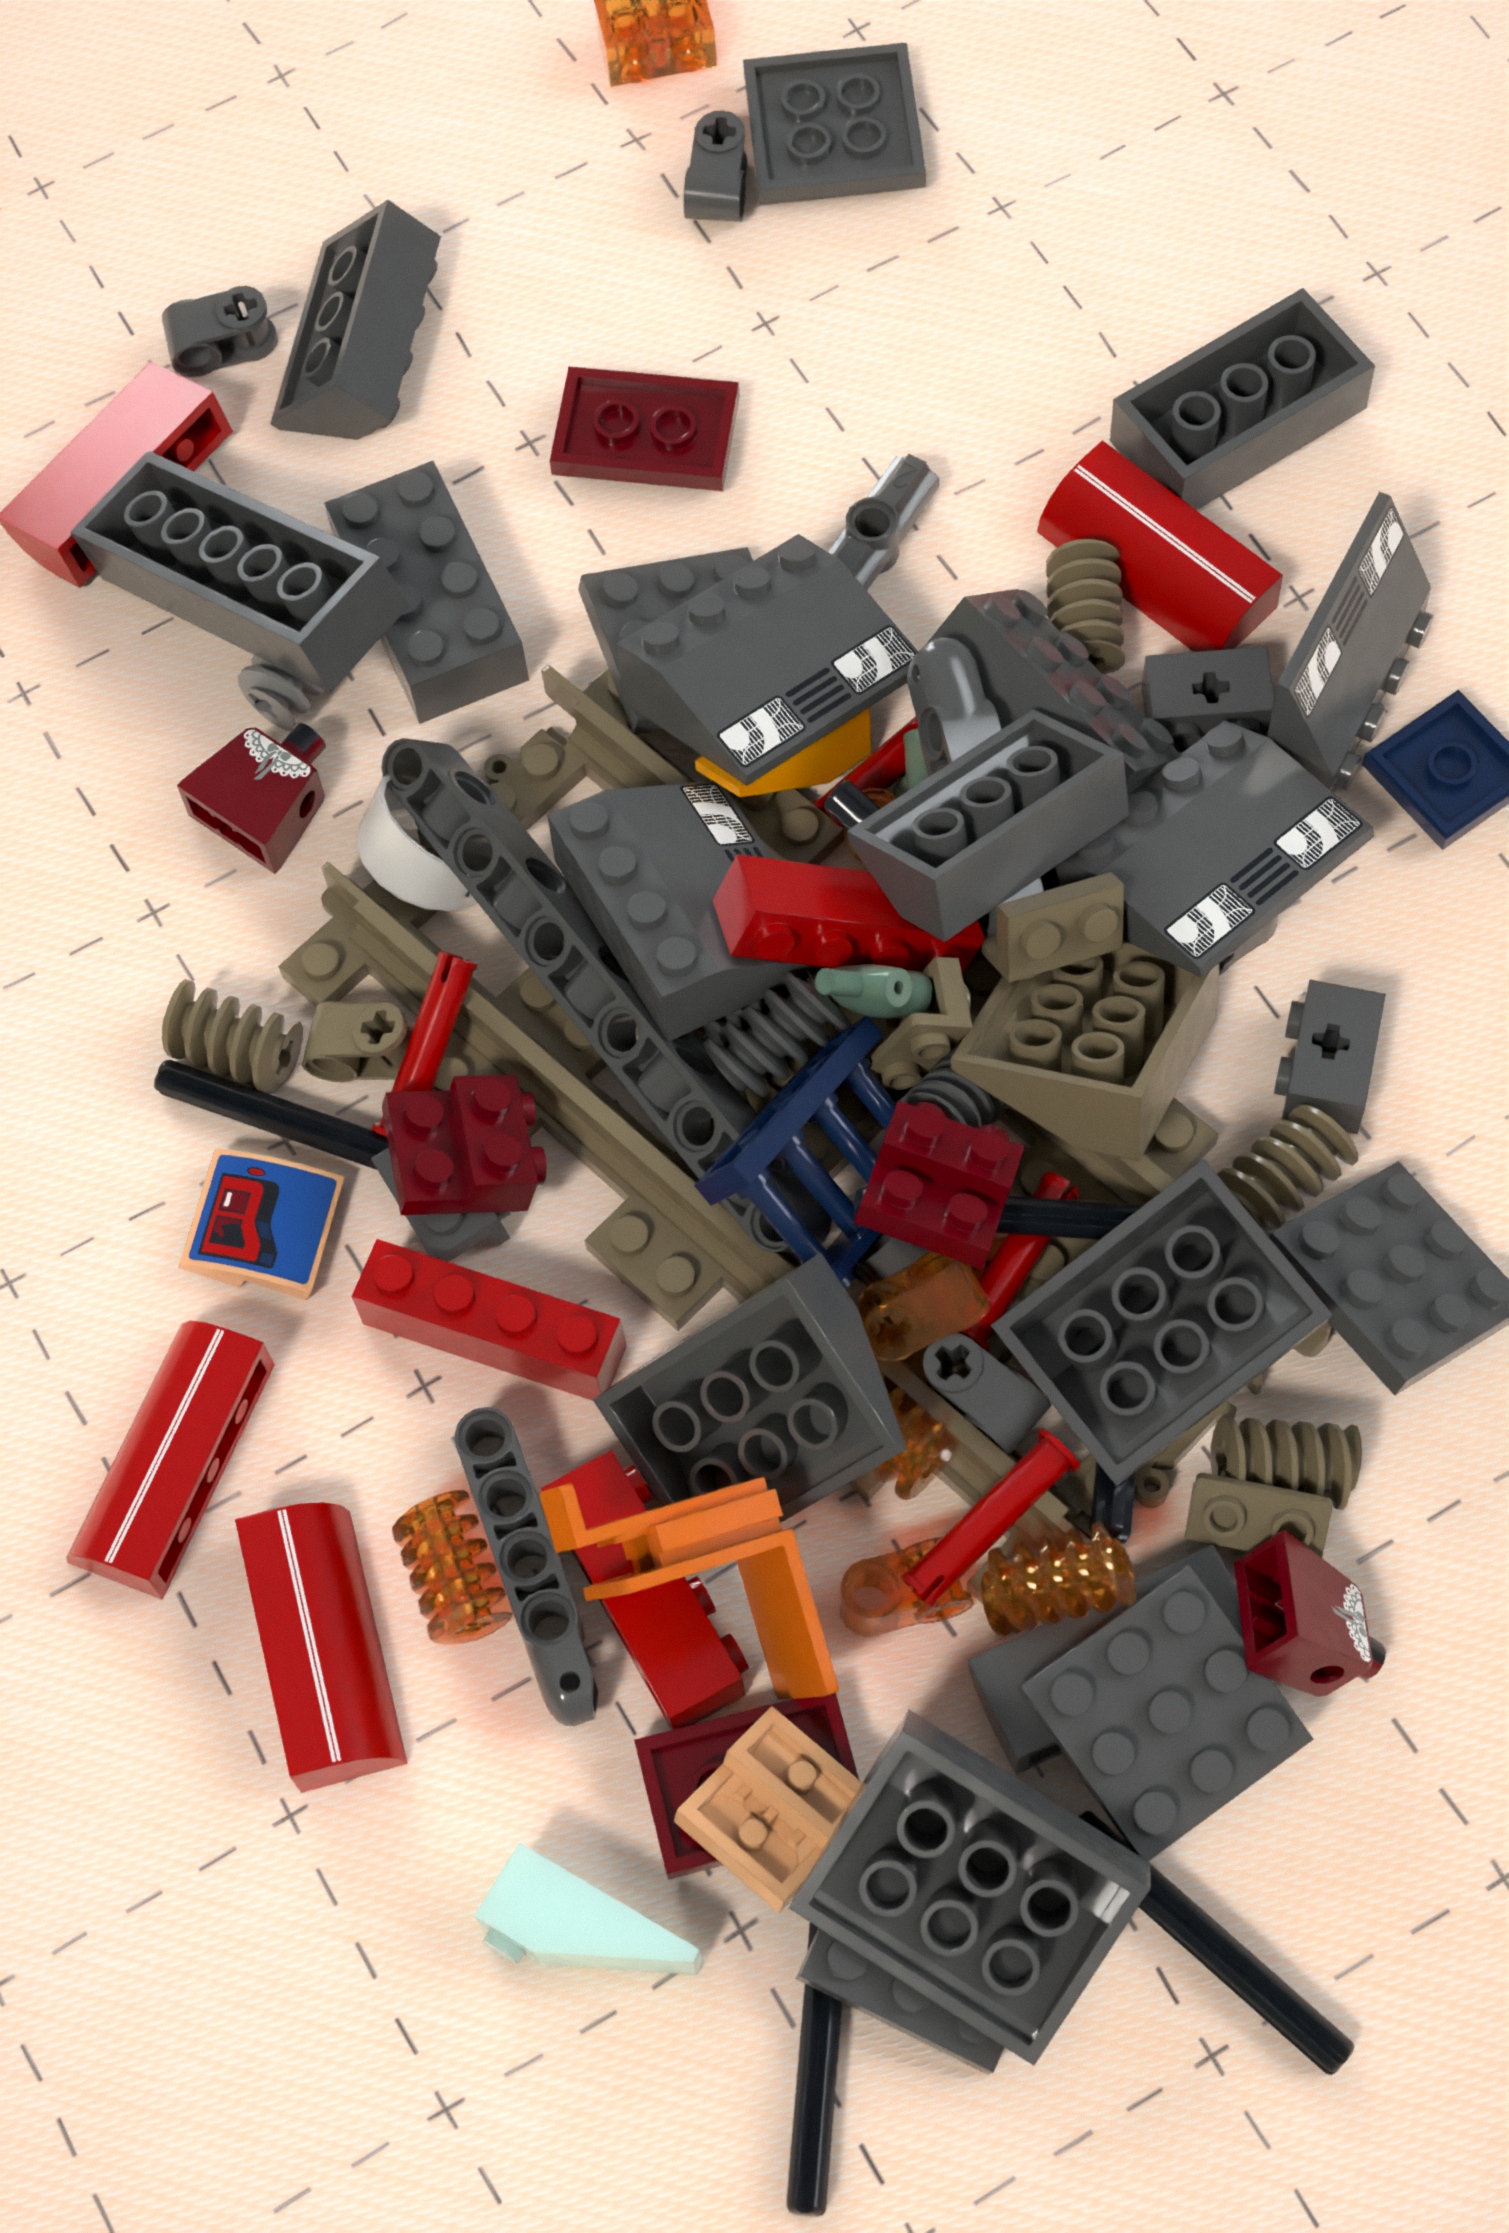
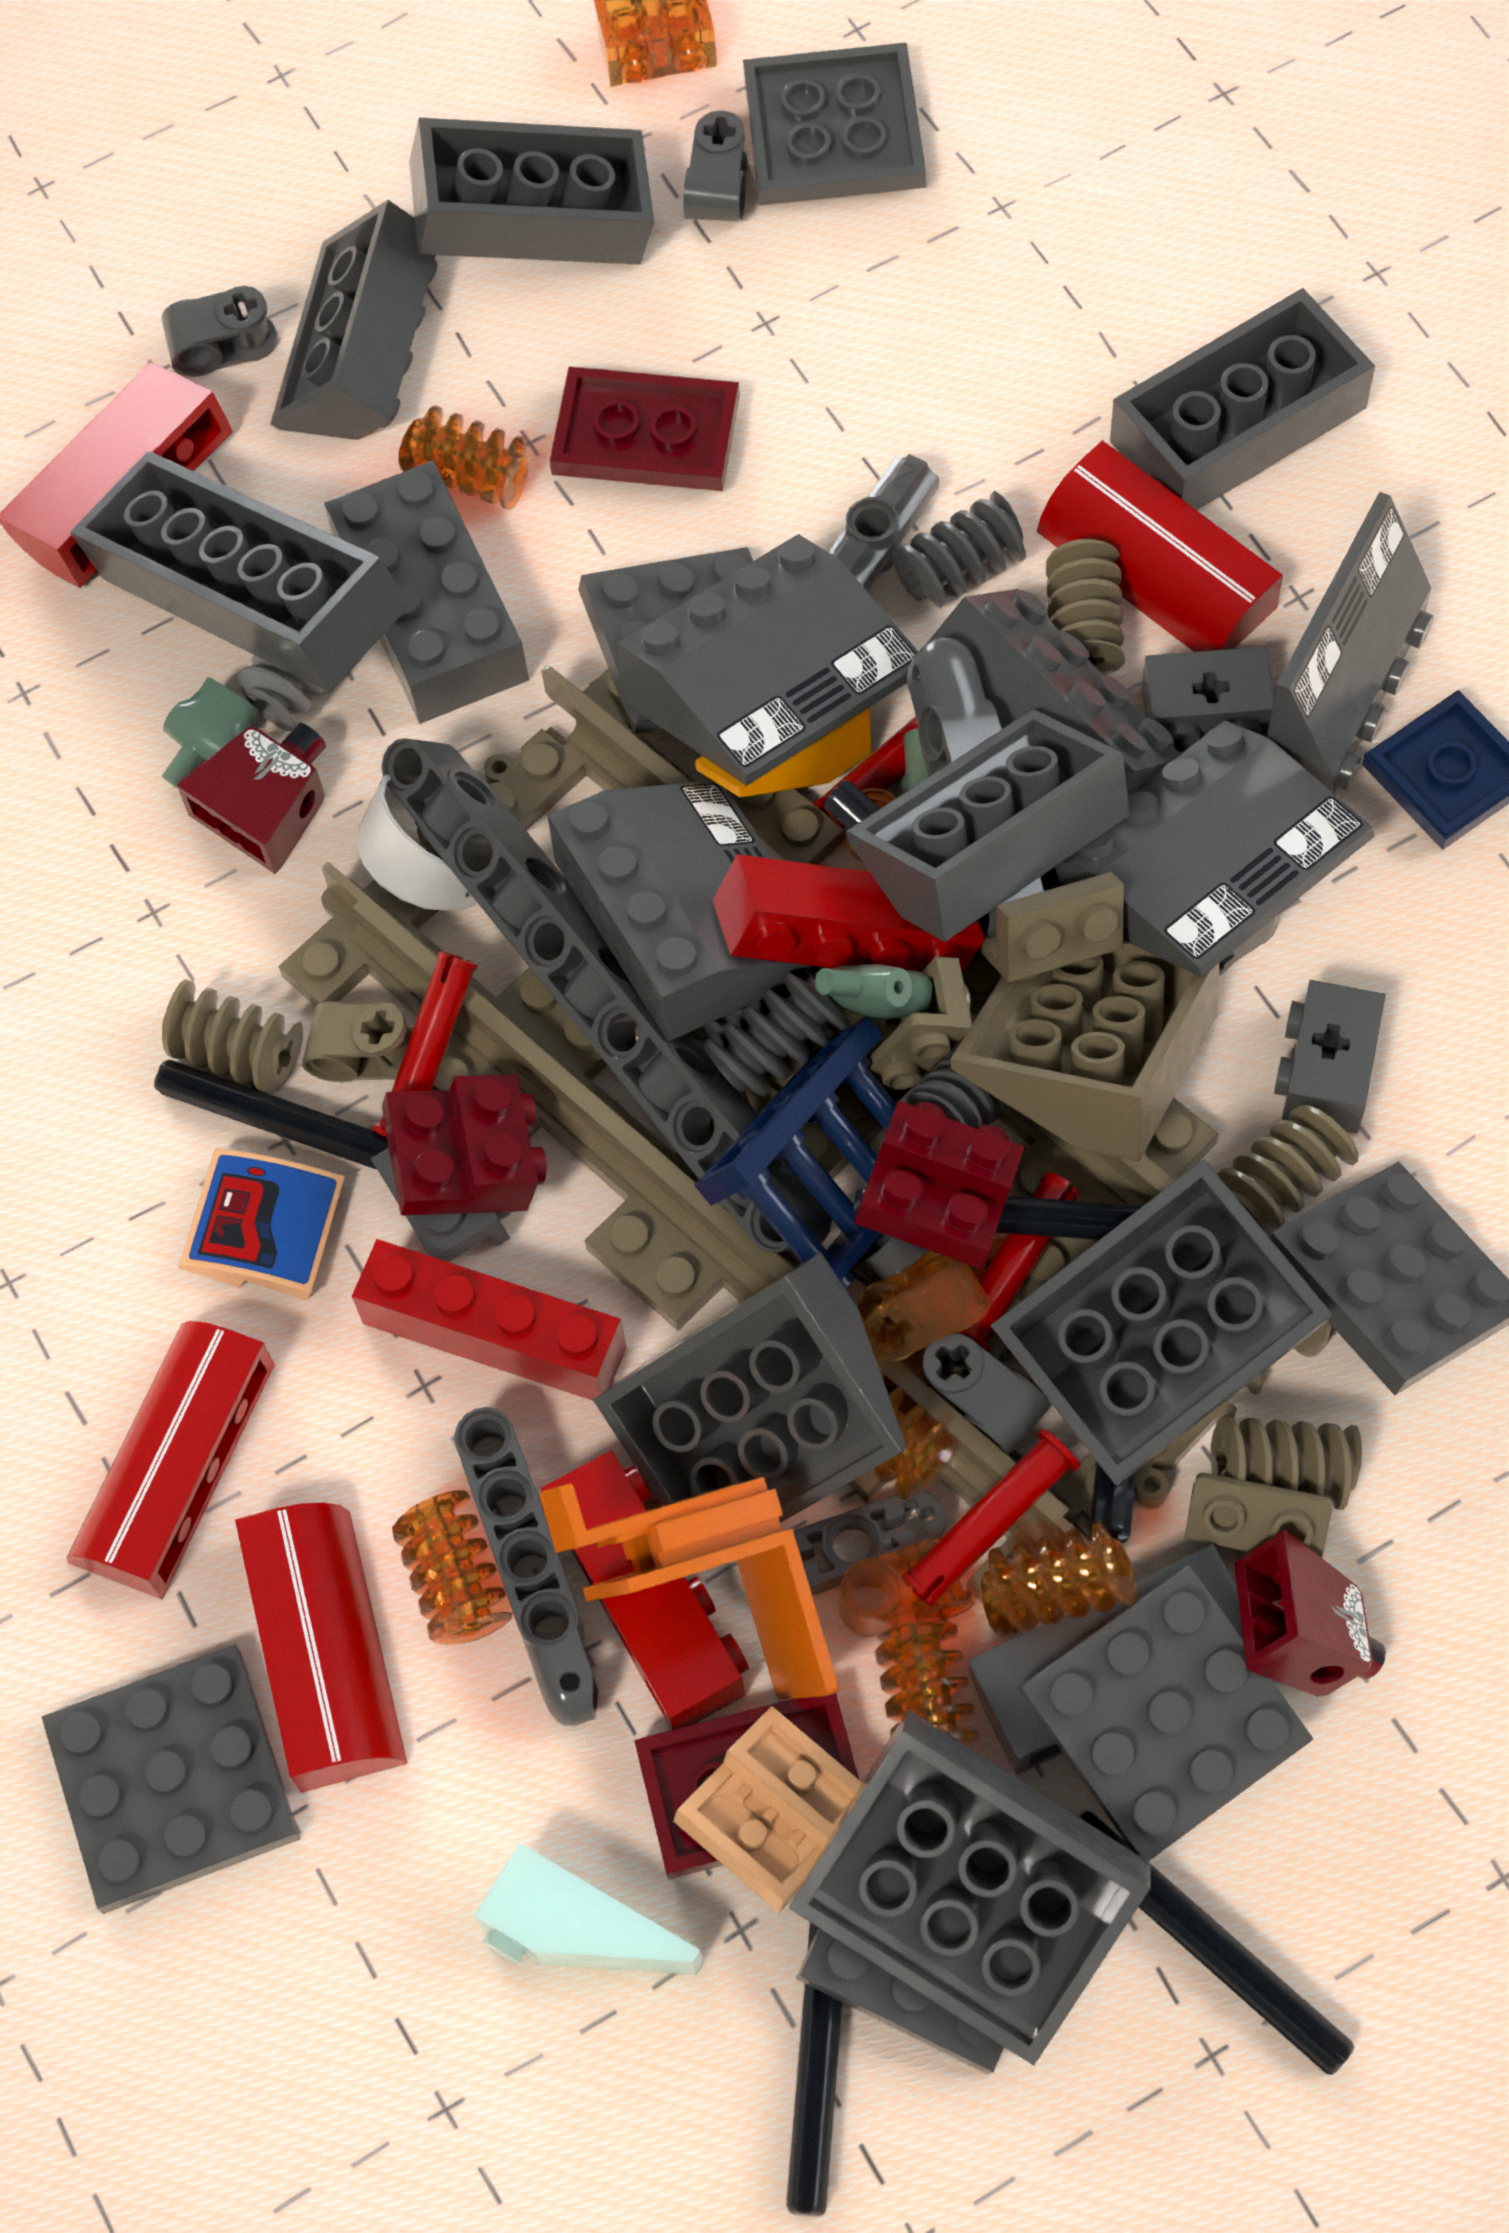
(169, 1779): none -> dark grey plate
(205, 726): none -> sand green piece
(466, 458): none -> clear orange piece
(530, 191): none -> dark grey brick
(864, 1519): none -> dark grey beam
(919, 1677): none -> clear orange piece
(959, 550): none -> dark grey piece

